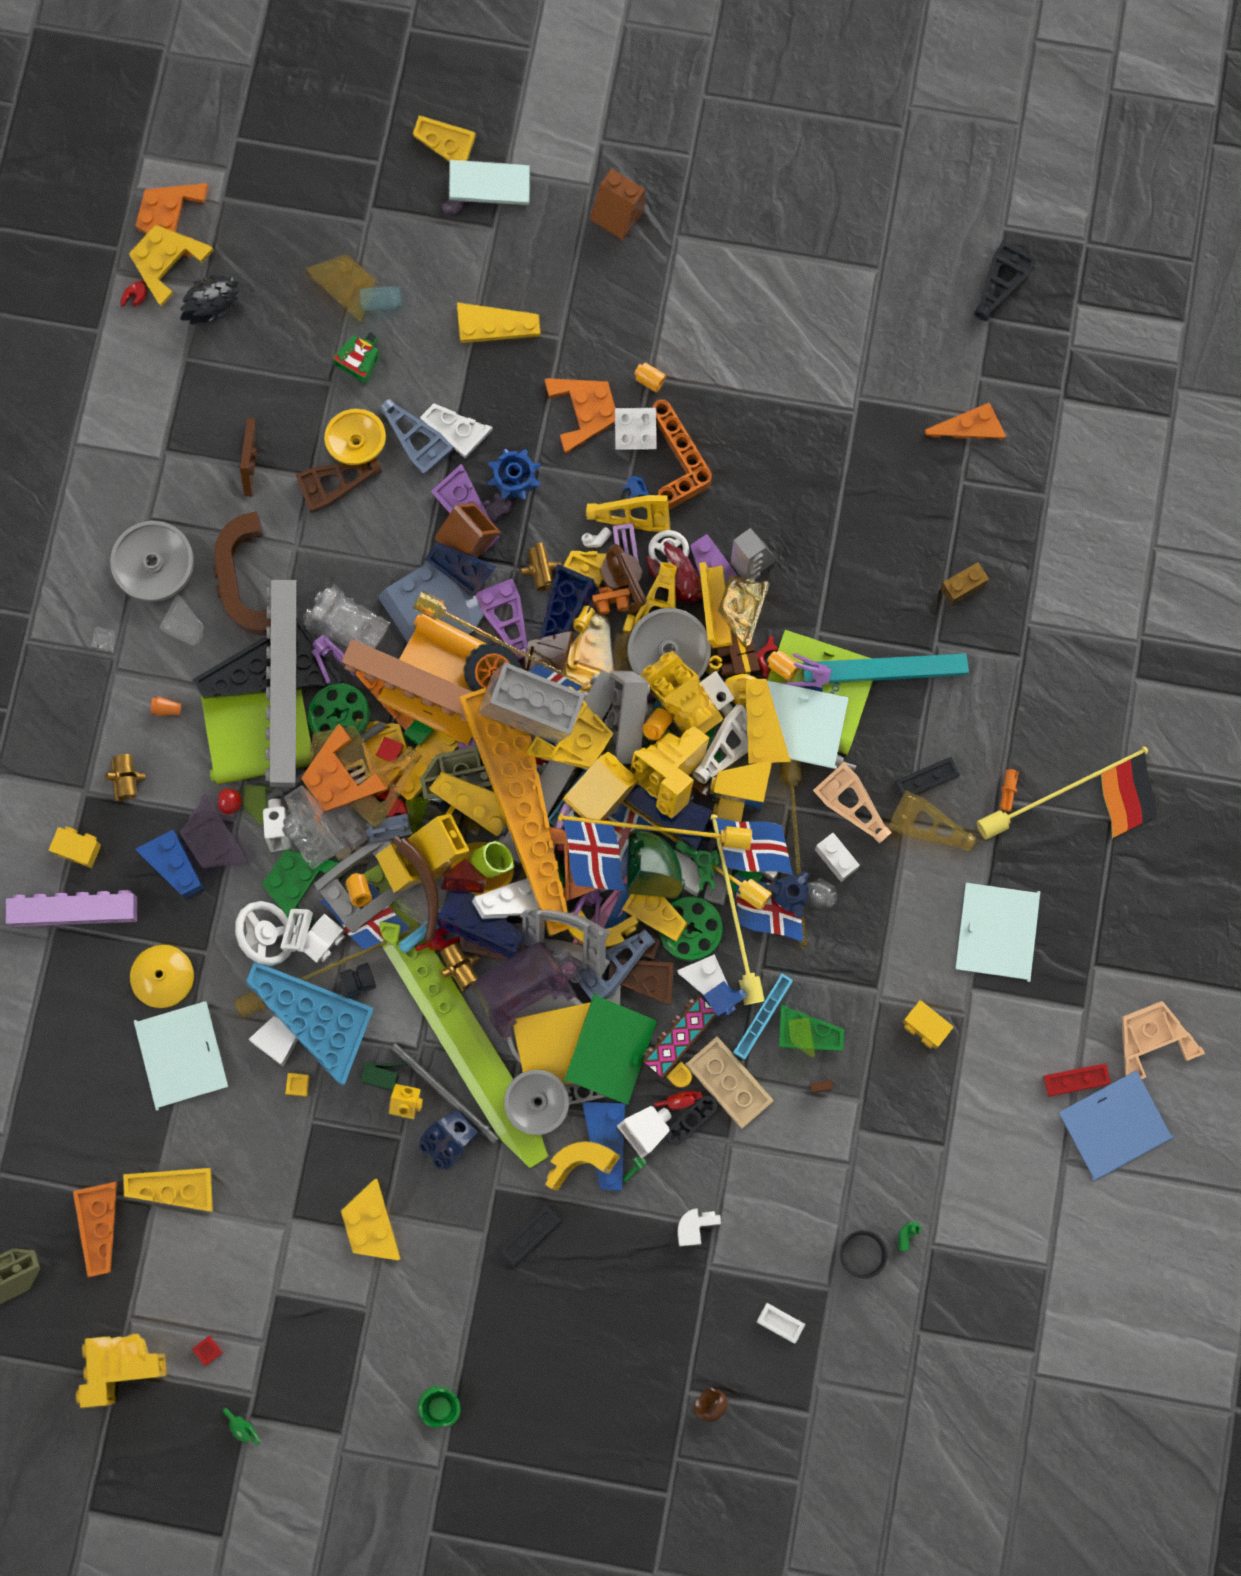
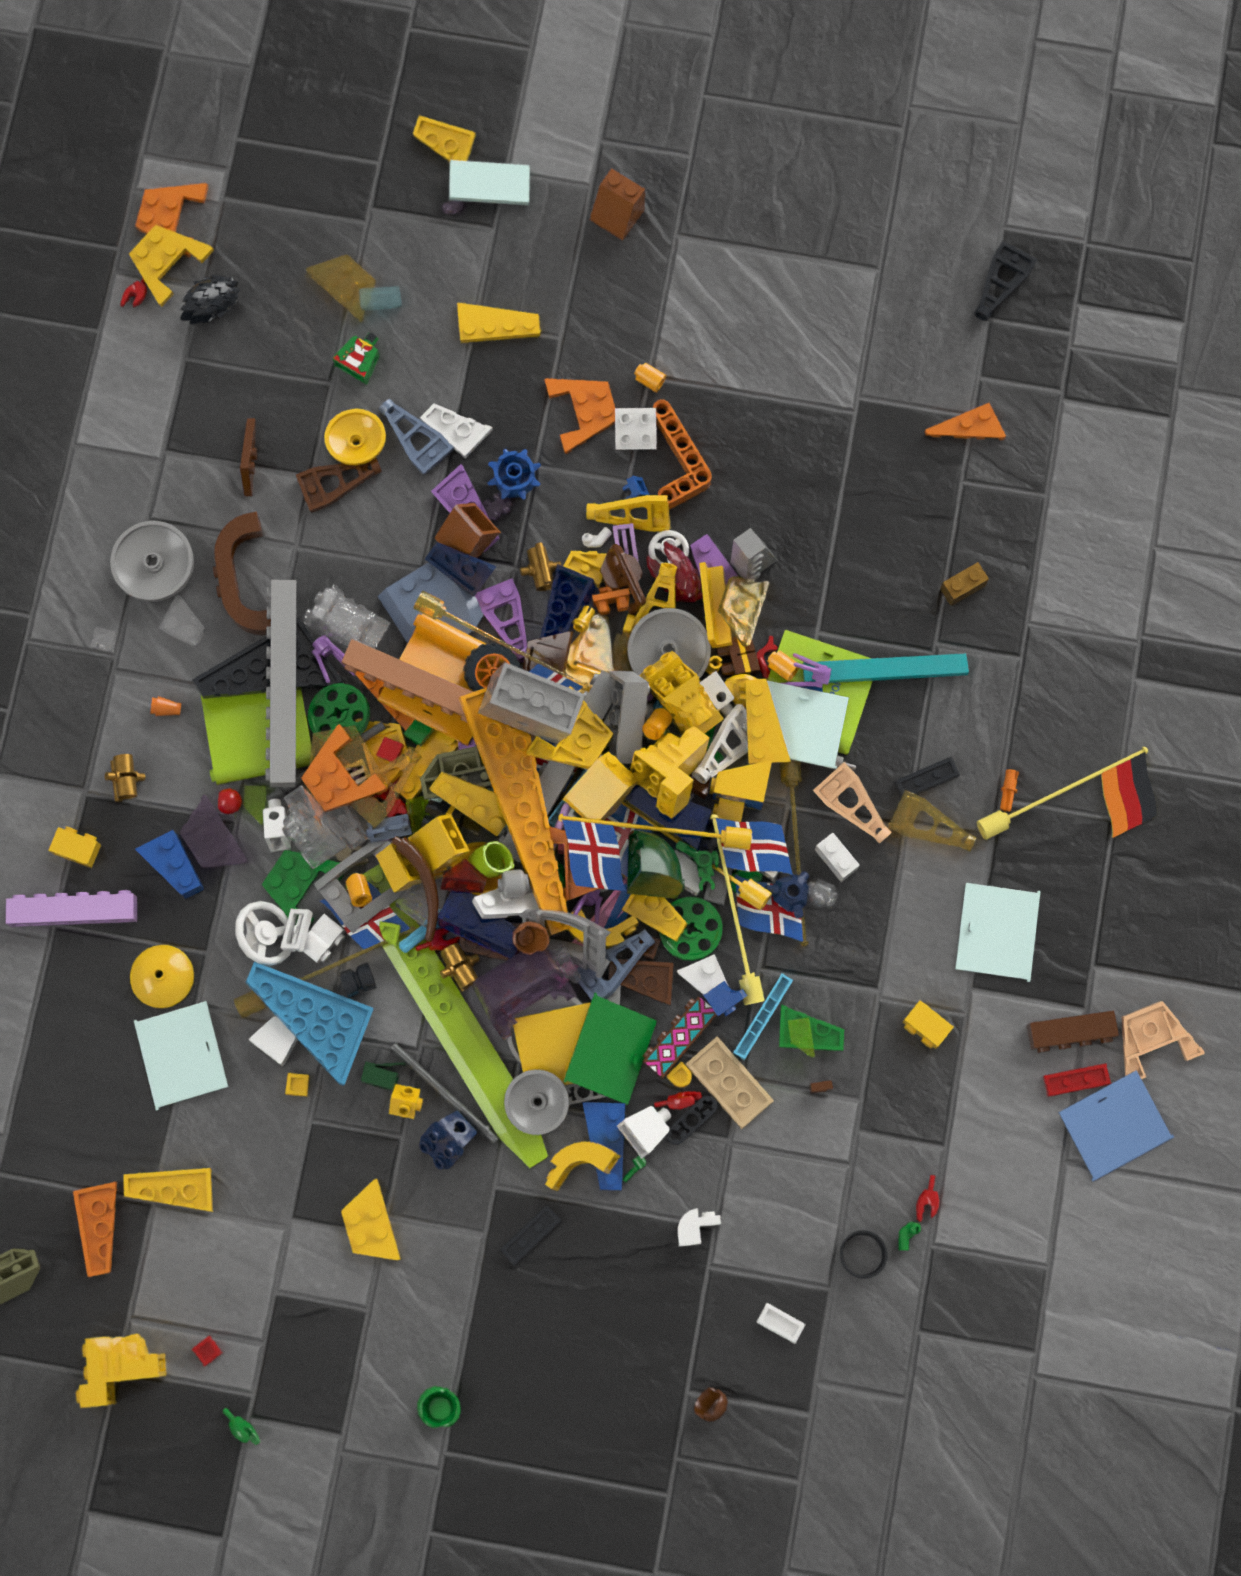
(513, 883): none -> light grey head
(530, 937): none -> dark orange hair
(928, 1197): none -> red hand
(1072, 1030): none -> reddish brown brick

